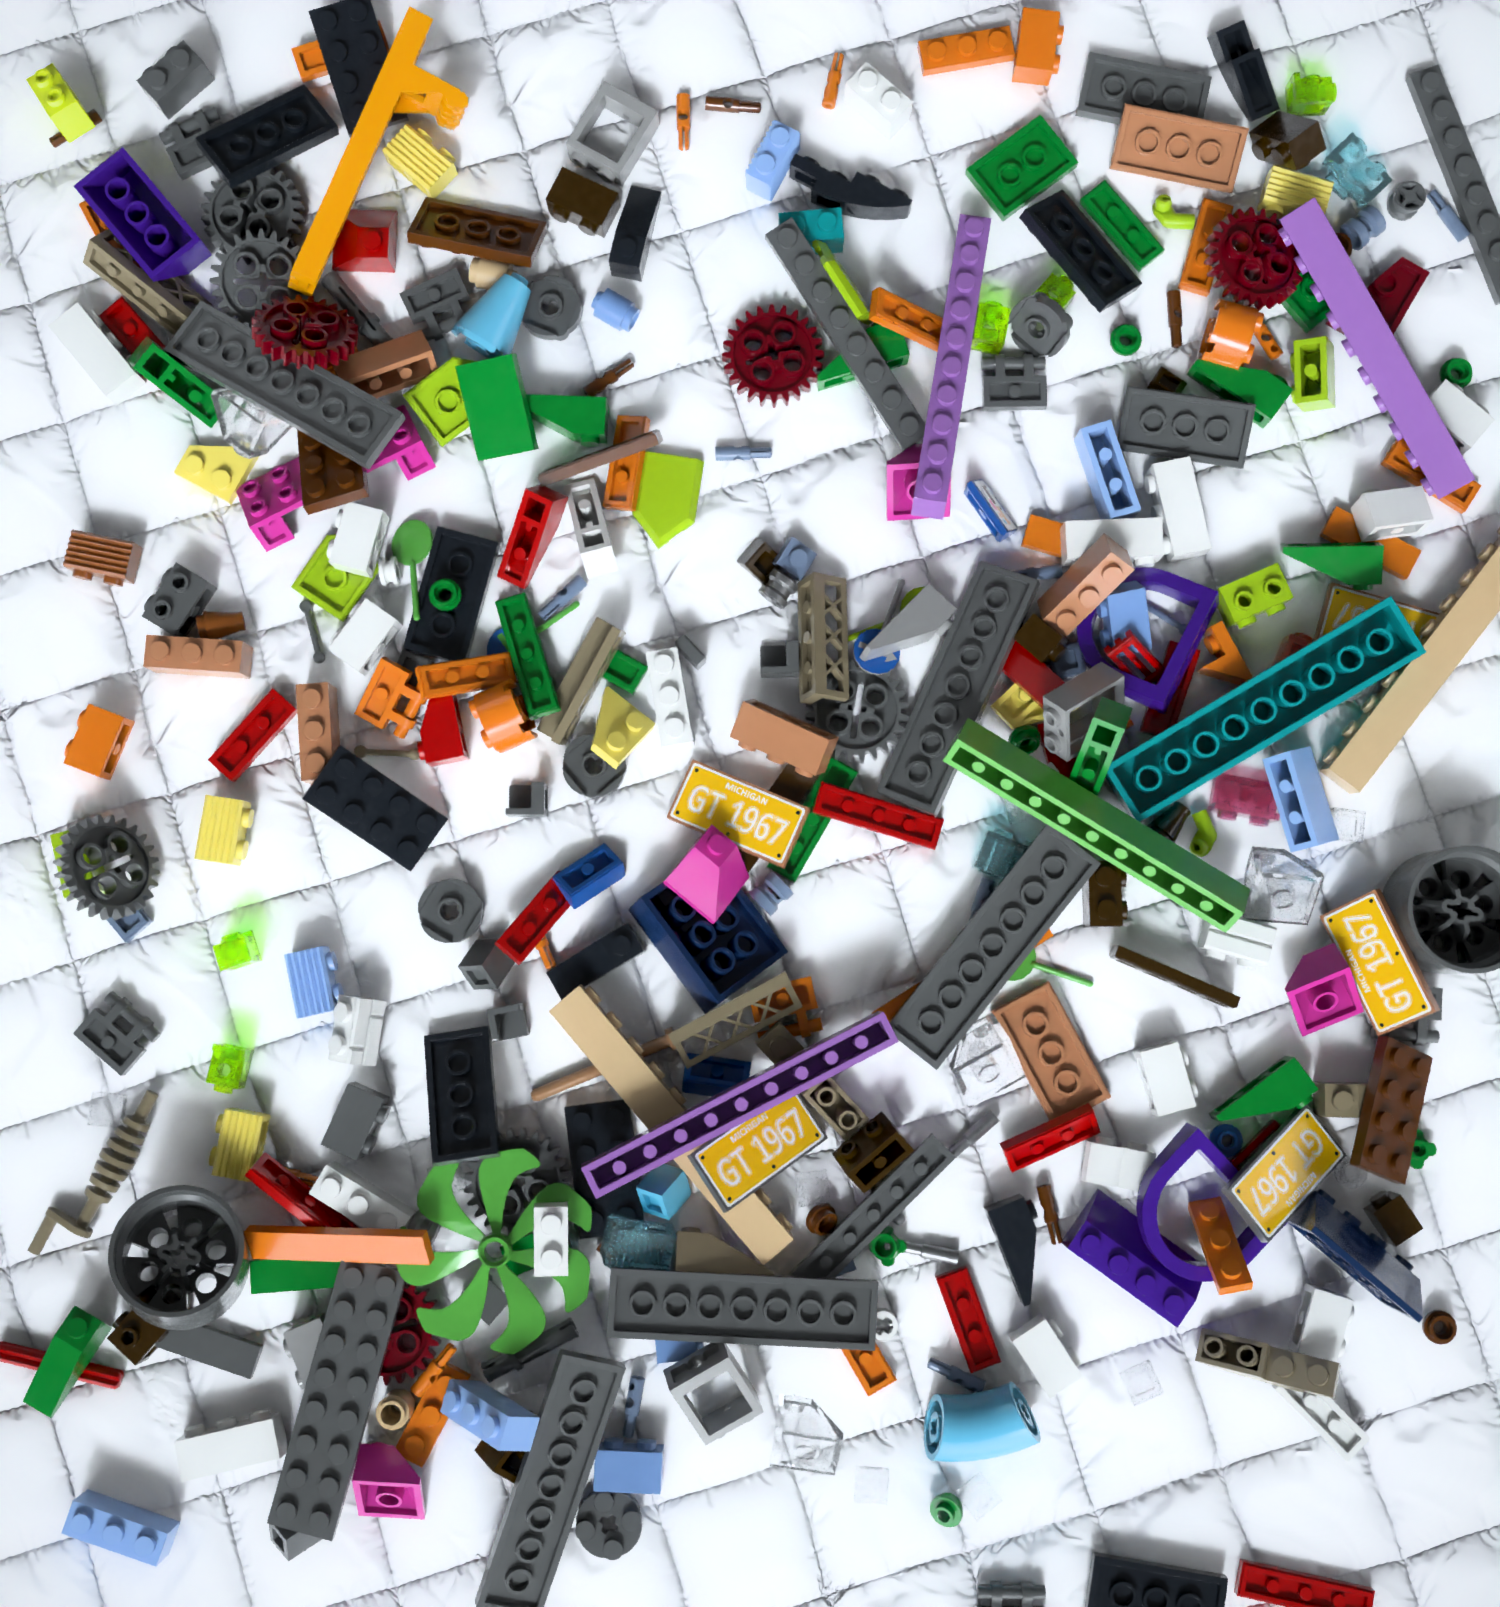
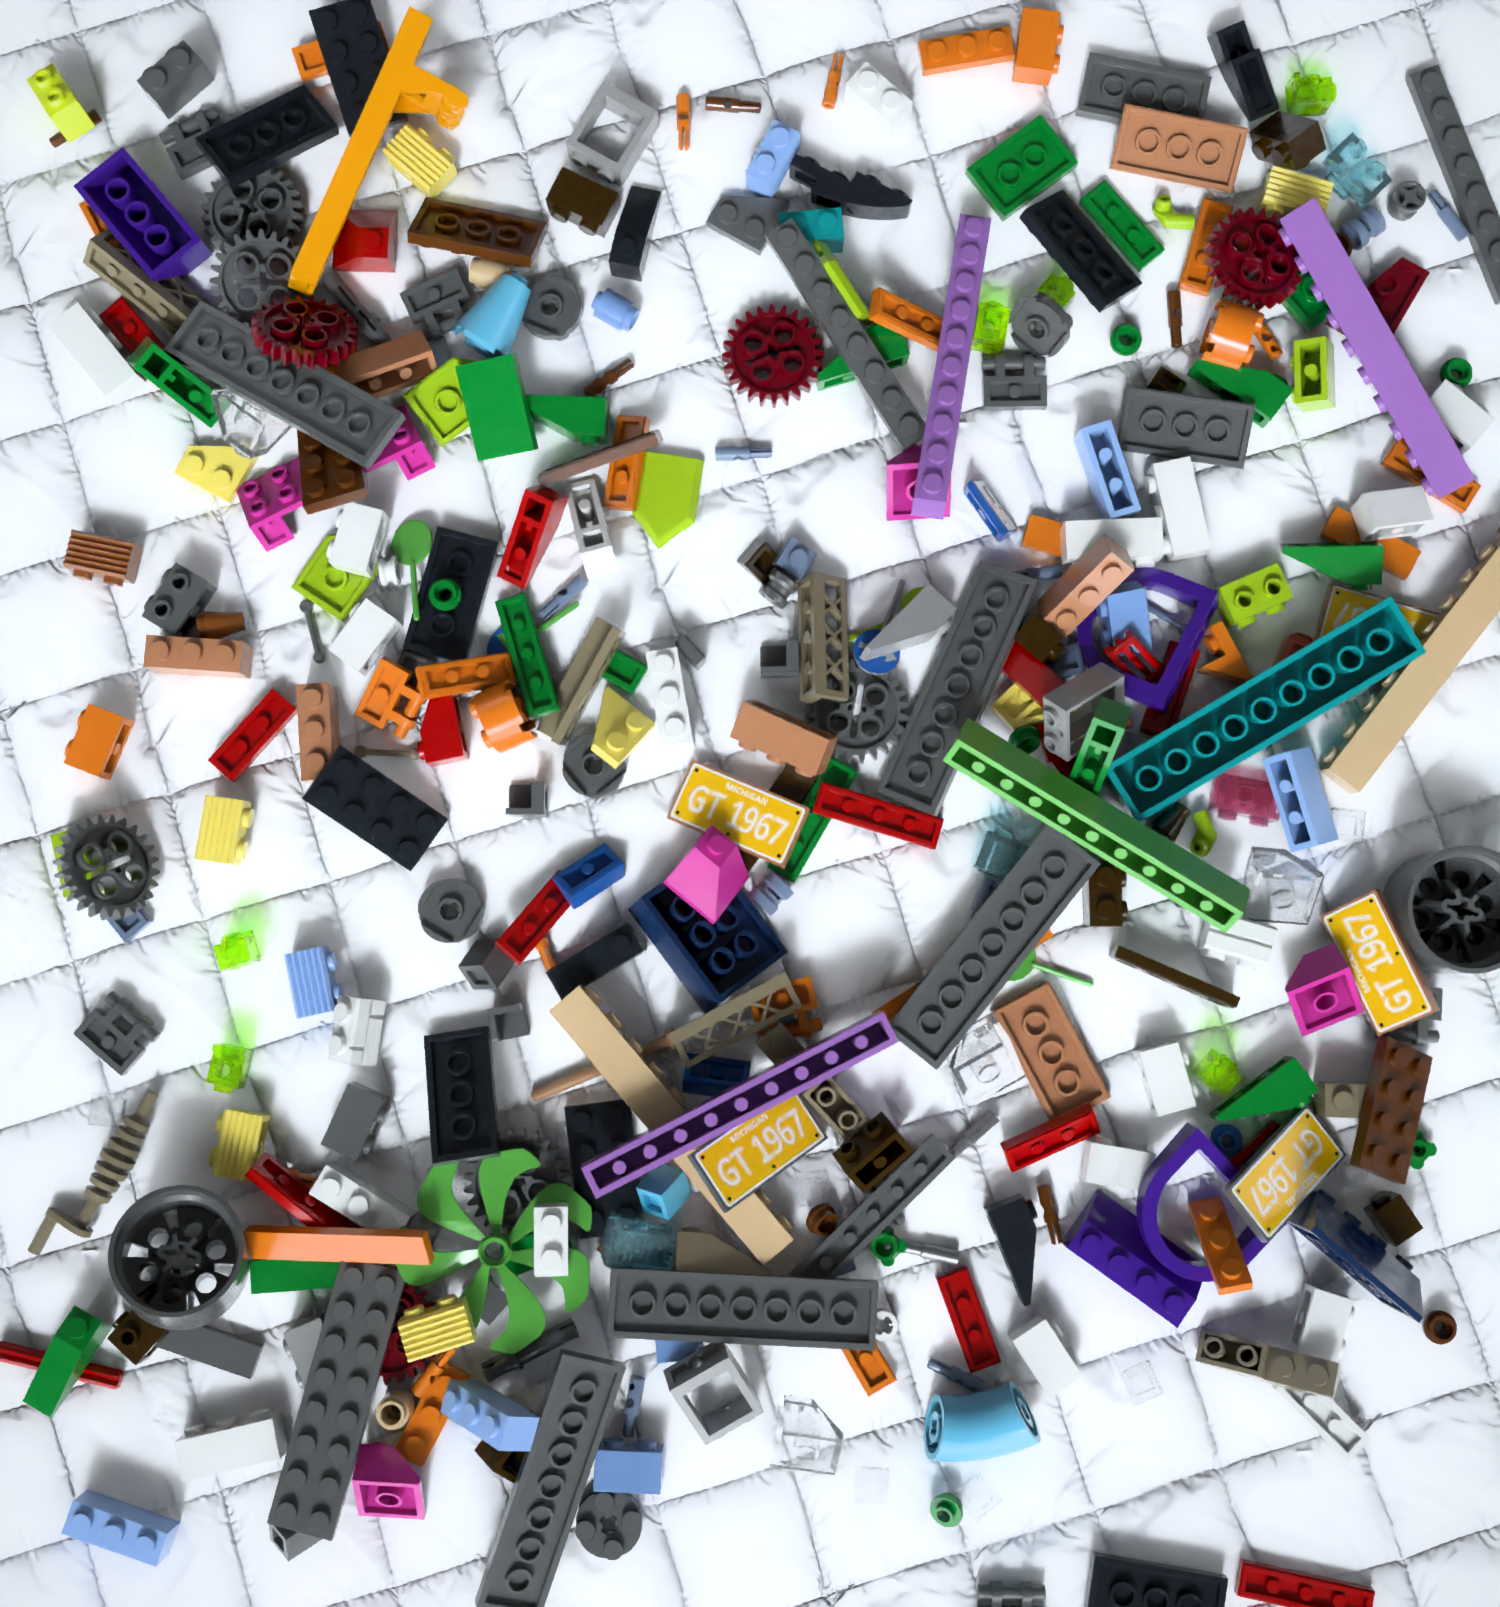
(436, 1328): none -> light yellow brick
(747, 219): none -> dark grey wing
(1217, 1073): none -> clear neon green brick

